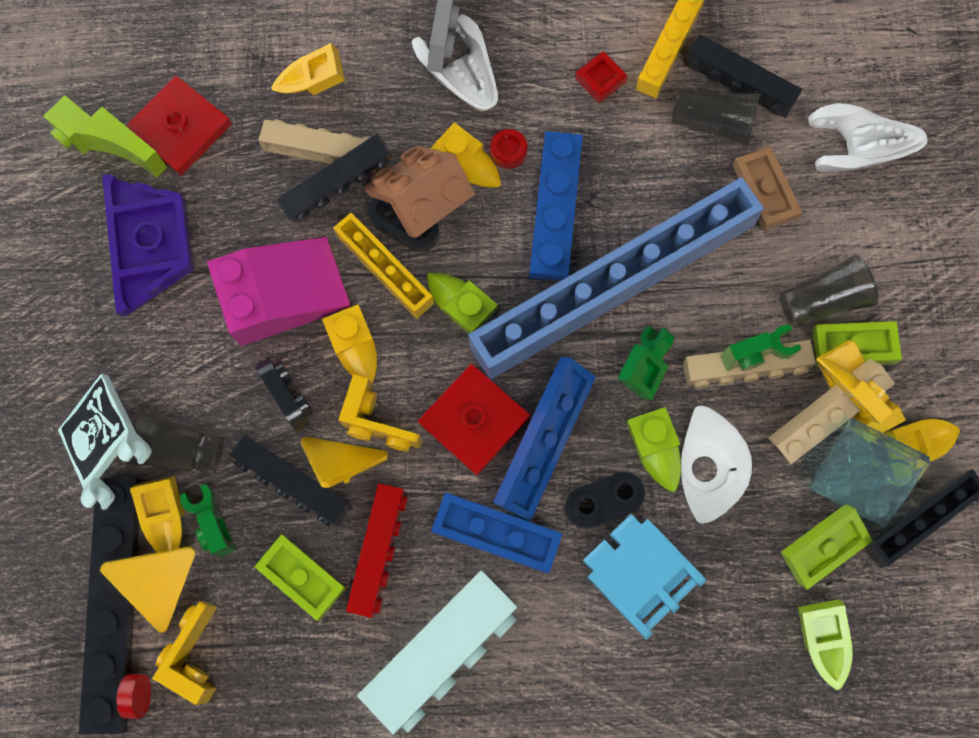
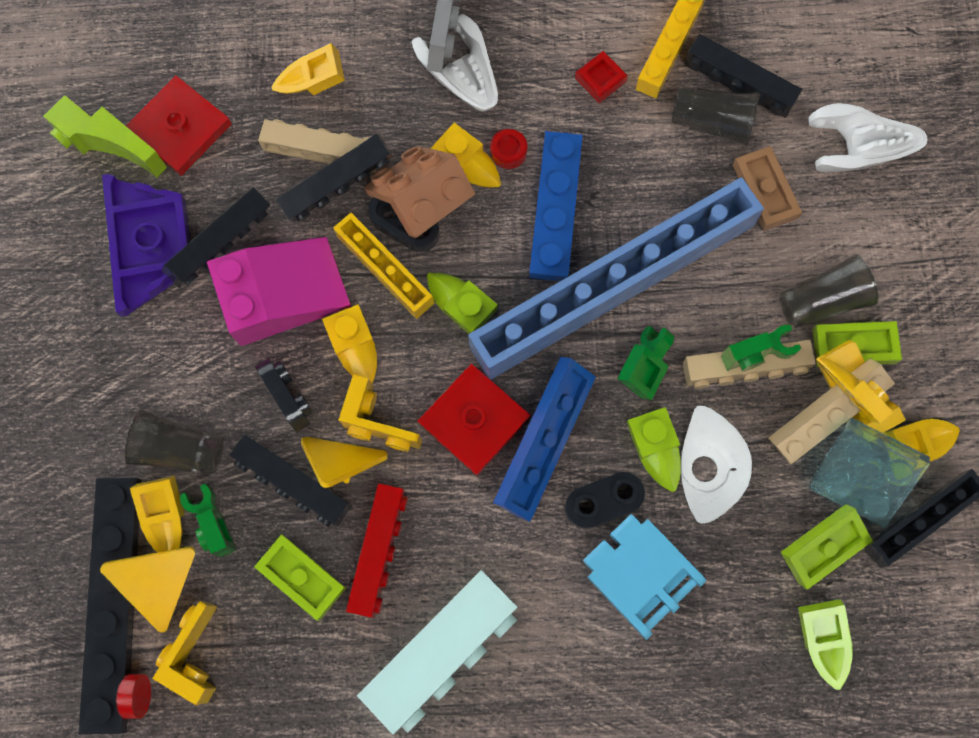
(96, 435): light aqua flag -> none
(216, 238): none -> black piece
(496, 533): blue plate -> none

